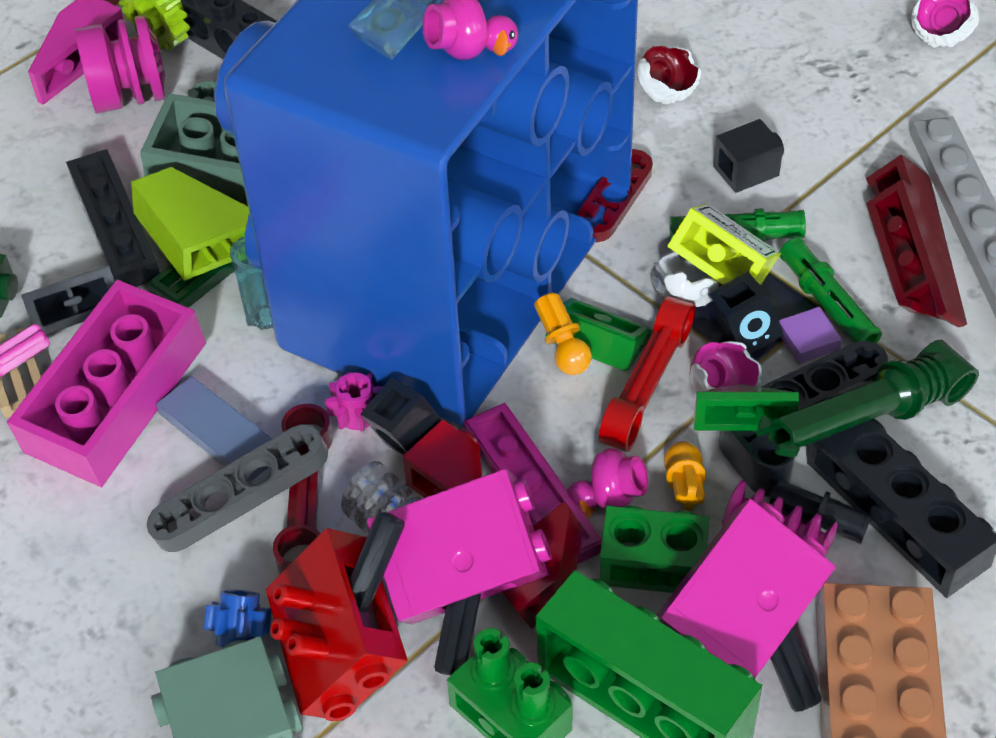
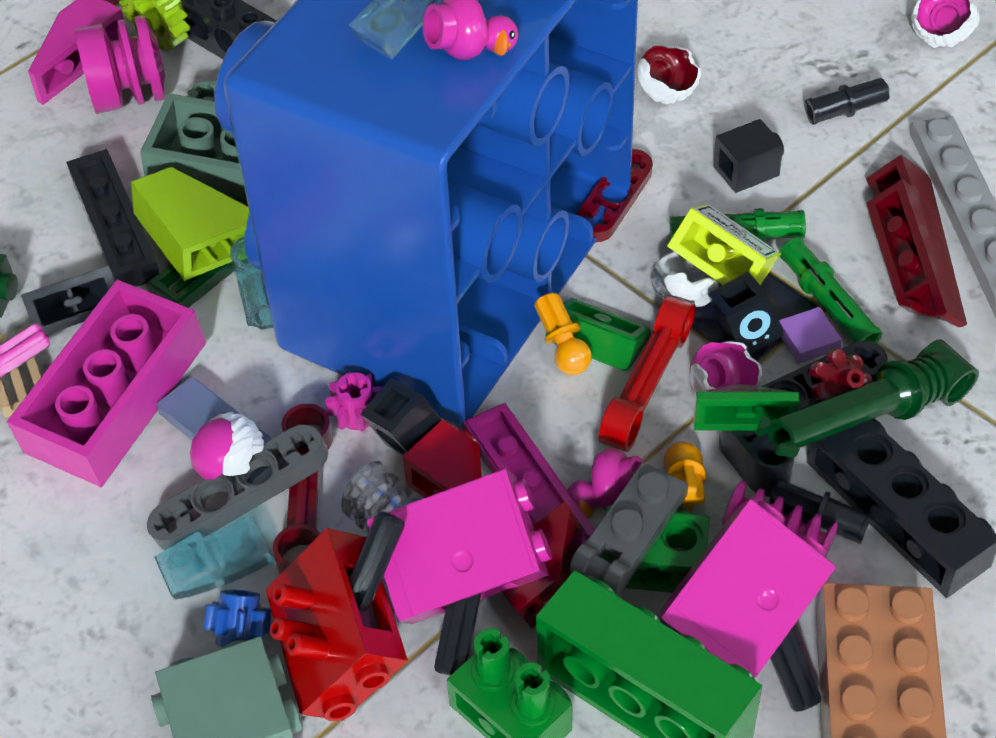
(204, 564): none -> clear light blue slope
(225, 446): none -> hair
(630, 527): none -> dark grey plate
(838, 374): none -> dark red plant
(846, 100): none -> black axle

